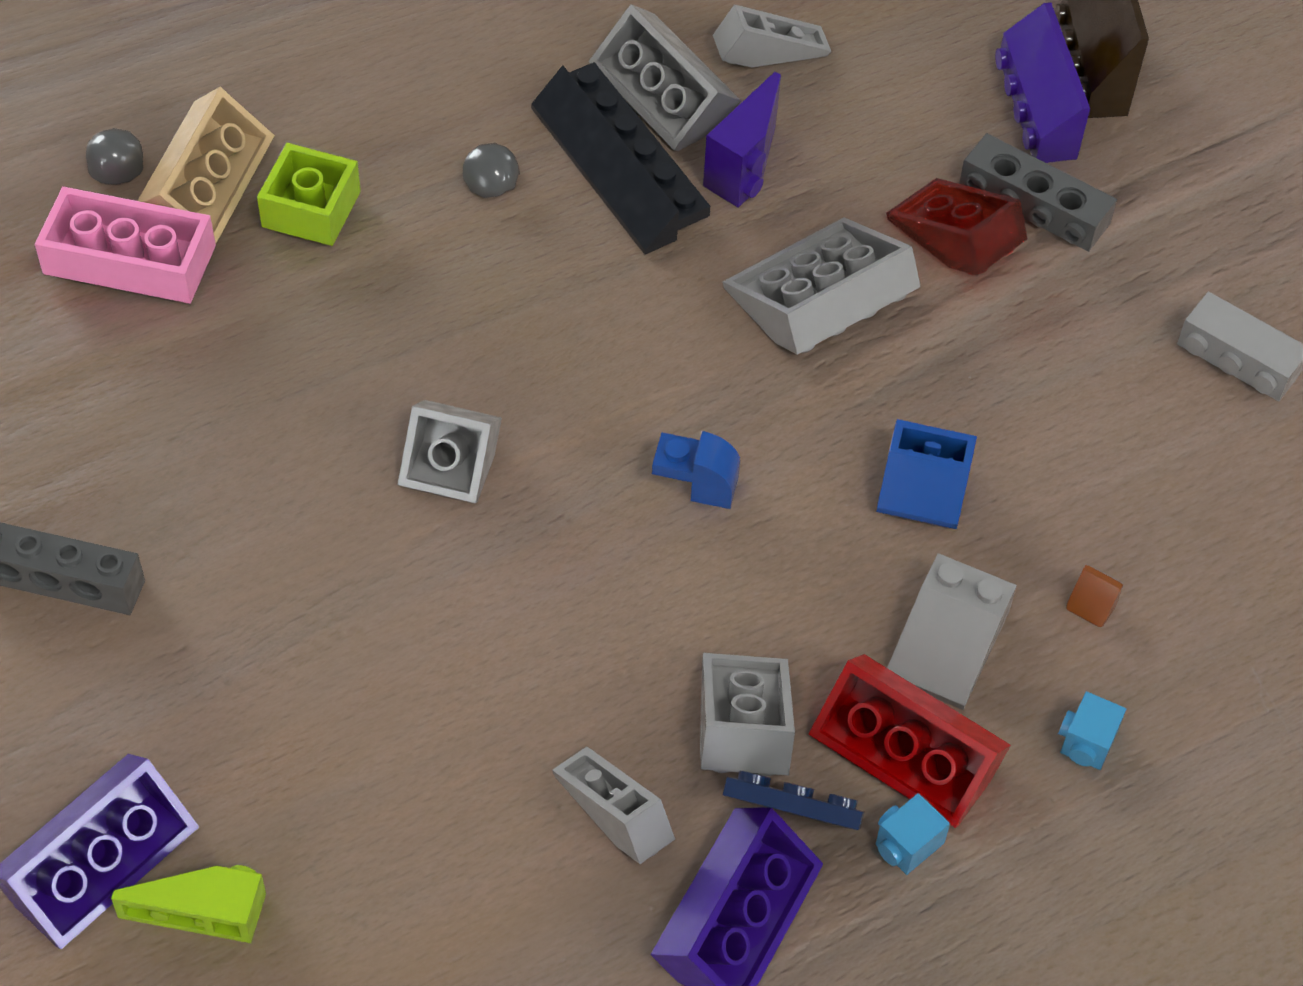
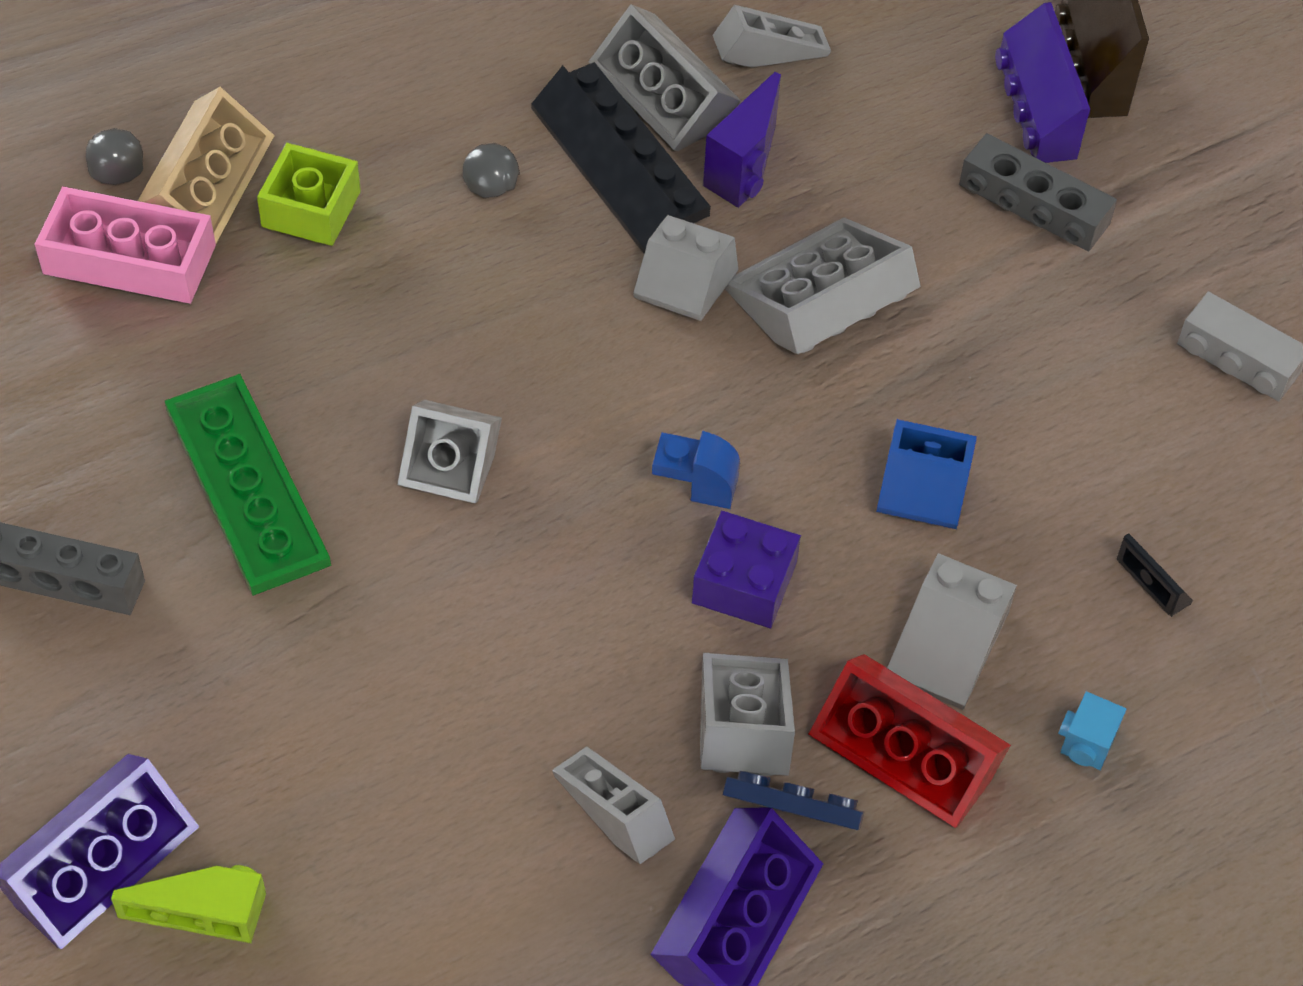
(247, 484): none -> green plate
(686, 267): none -> light grey slope
(745, 569): none -> dark purple brick
(911, 833): dark azure brick -> none
(961, 224): clear red slope -> none
(1094, 596): dark orange slope -> none
(1152, 576): none -> black slope

